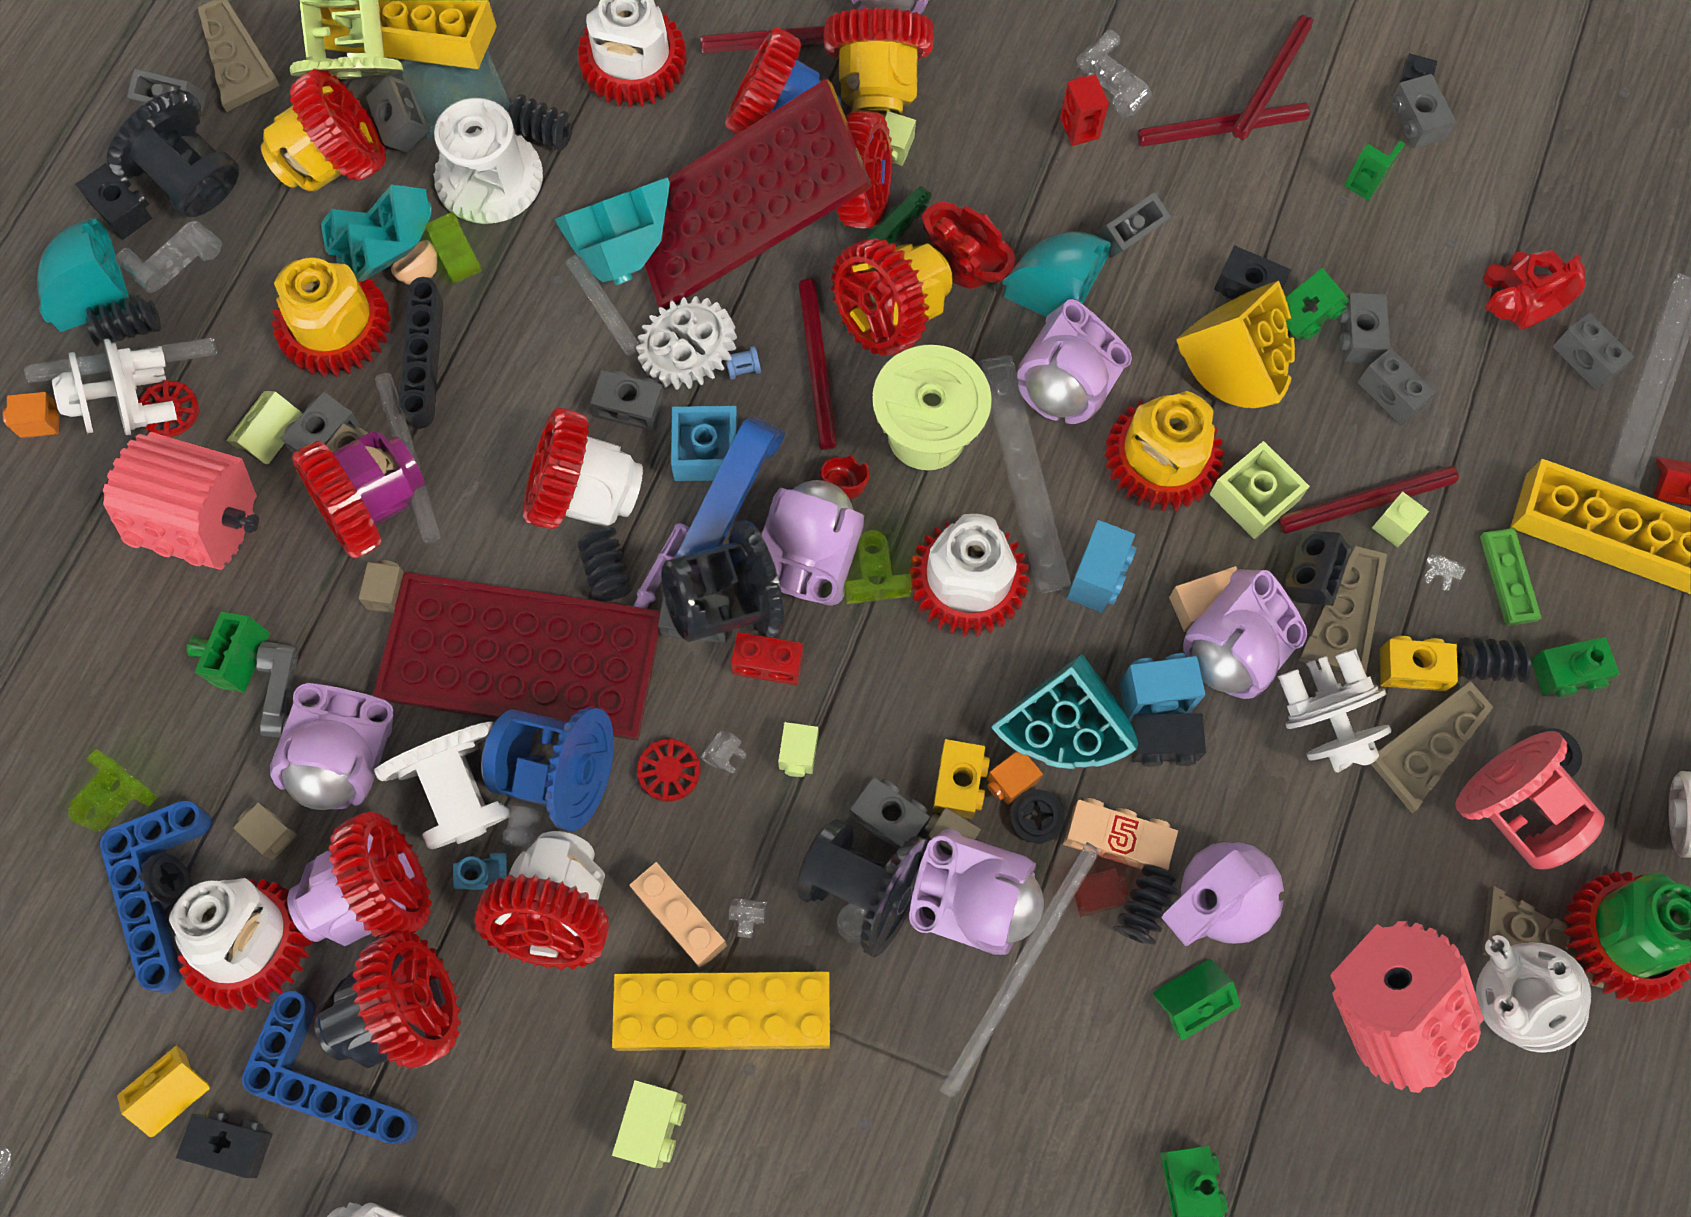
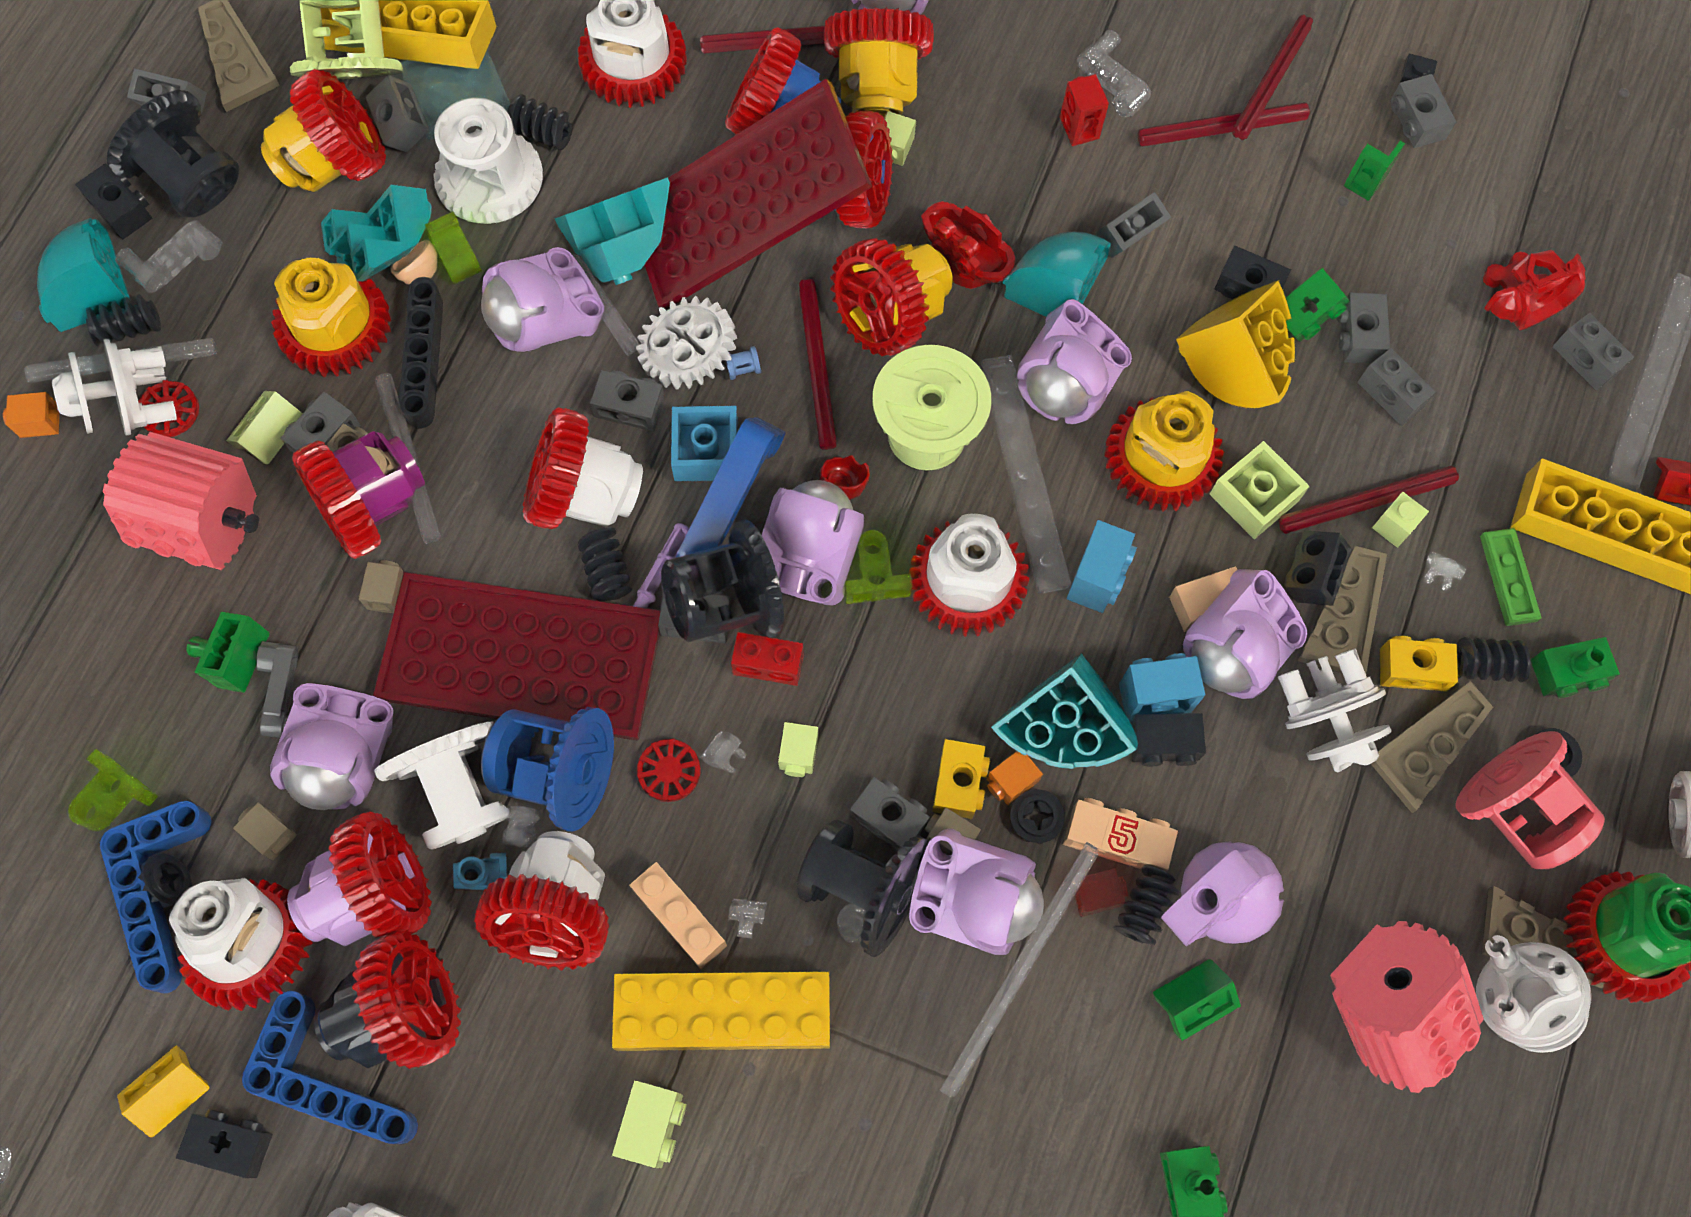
(539, 301): none -> lavender piece
(901, 217): dark green plate -> none

